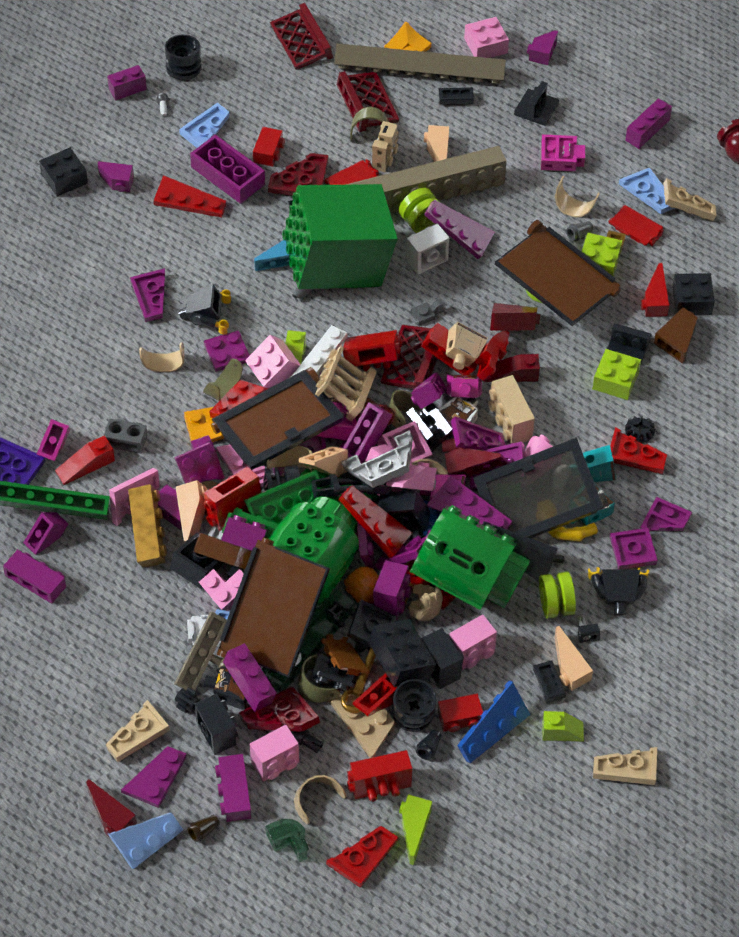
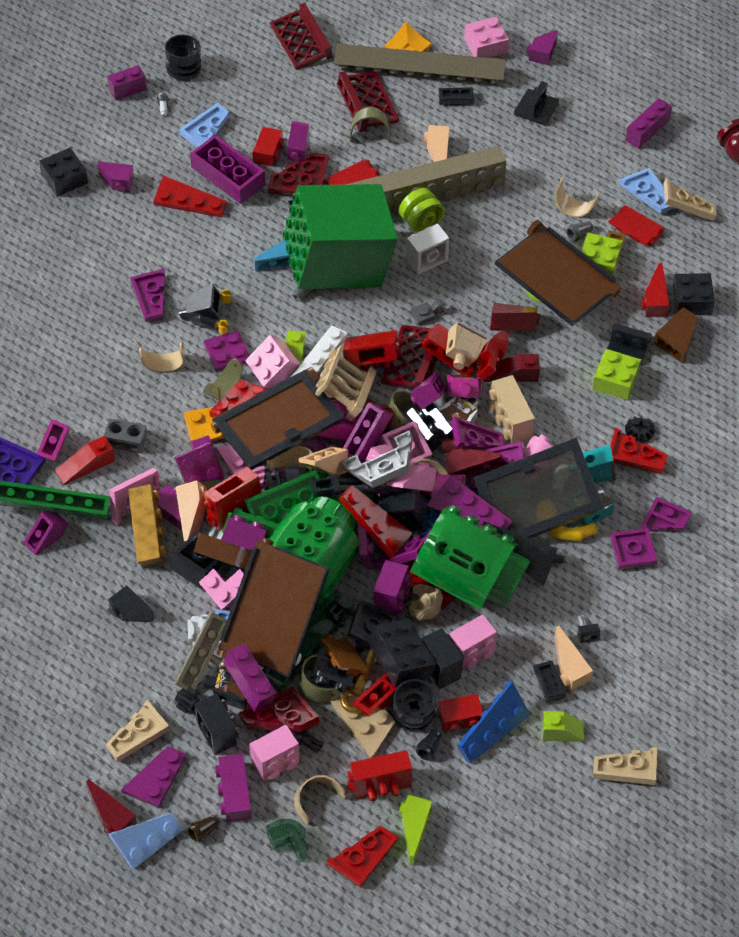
(34, 576): magenta brick -> none
(130, 606): none -> black slope
(298, 141): none -> magenta slope
(361, 584): orange hair -> none
(385, 146): tan piece -> none
(465, 231): wing -> none
(557, 595): lime wheel -> none
(561, 153): dark pink piece -> none
(619, 586): black torso -> none

